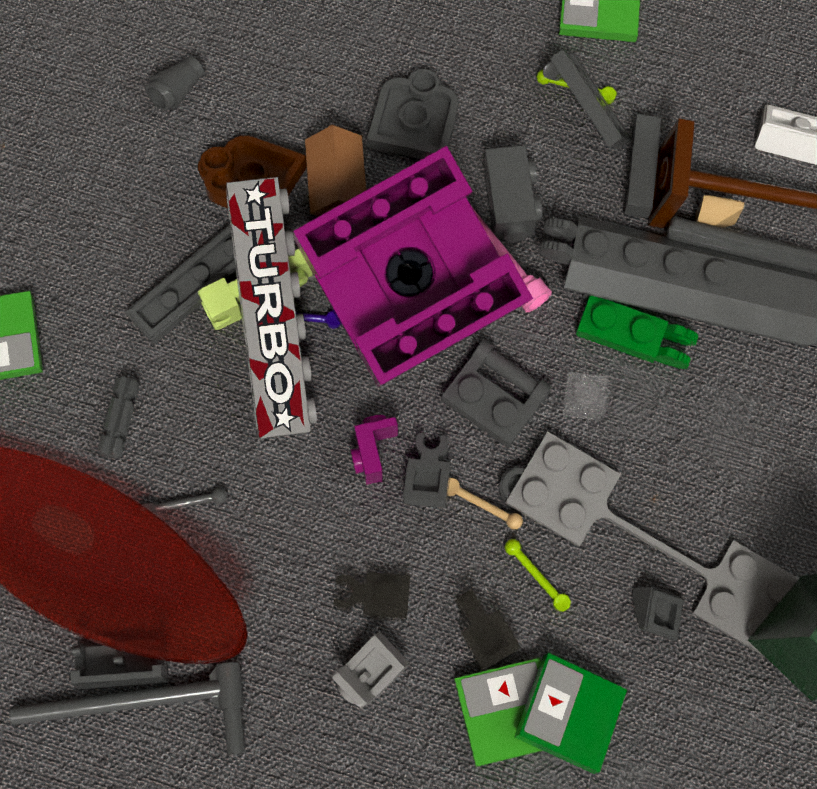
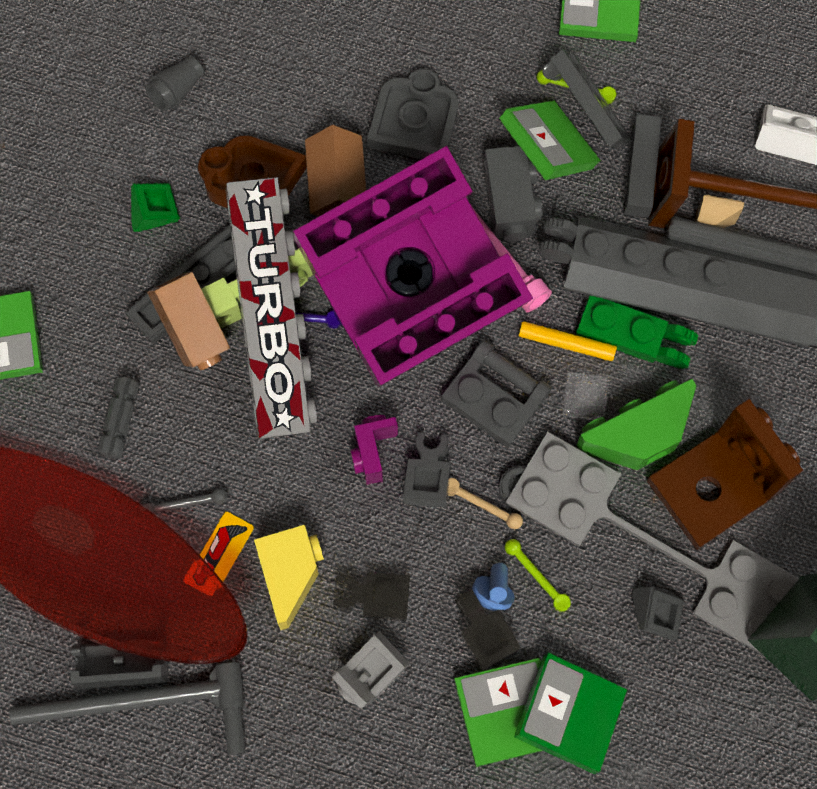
(152, 206): none -> green slope
(189, 321): none -> medium nougat brick
(226, 543): none -> yellow sticker
(289, 569): none -> light yellow slope
(494, 590): none -> medium blue plate
(549, 139): none -> bright green tile
(567, 341): none -> yellow piece
(642, 429): none -> bright green slope
(743, 463): none -> reddish brown bracket

